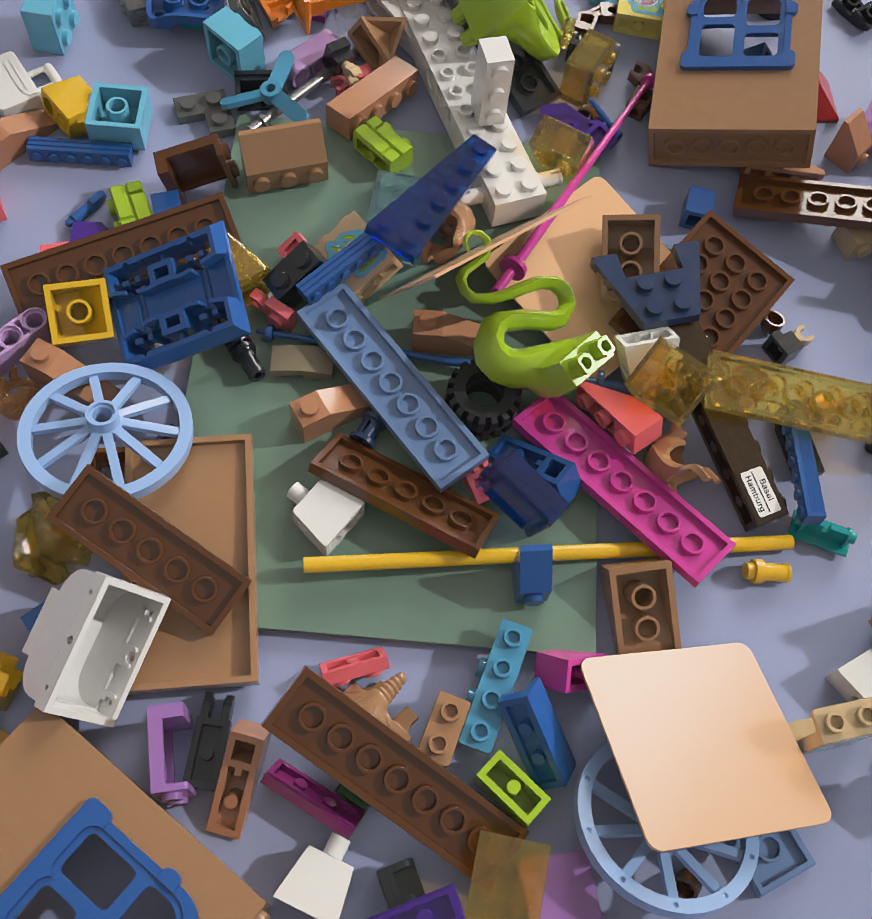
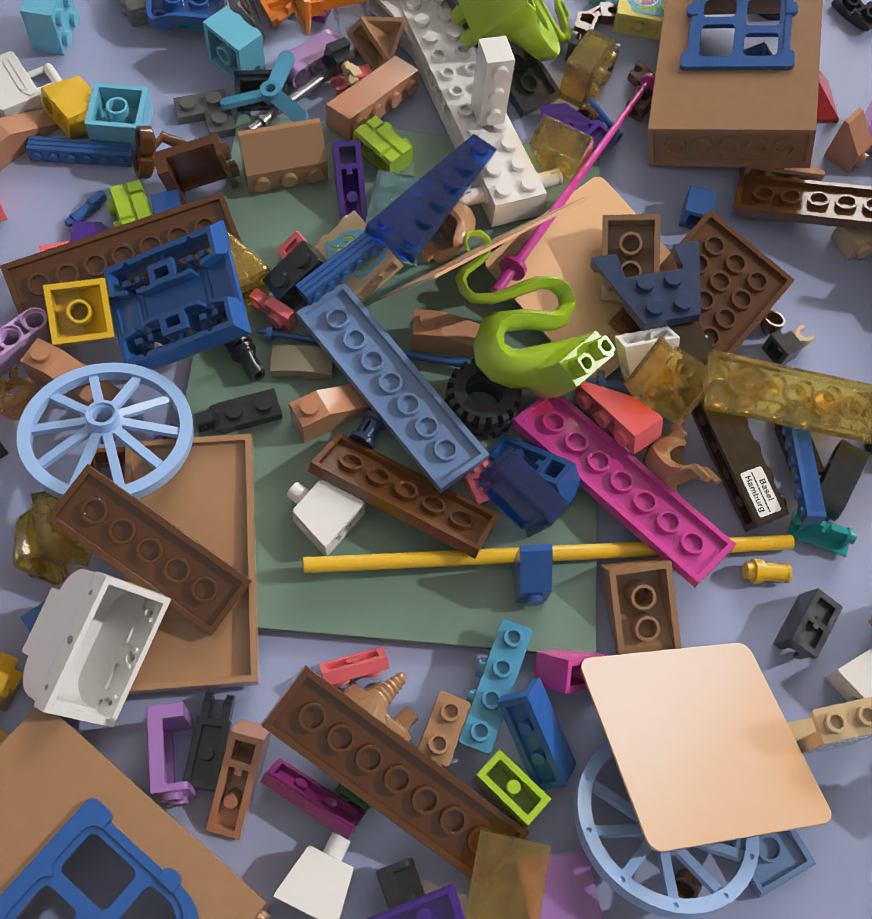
(146, 145): none -> reddish brown piece
(240, 413): none -> black hinge
(349, 178): none -> dark purple slope
(567, 32): clear yellow piece -> none
(808, 624): none -> black hinge
(841, 477): none -> black beam

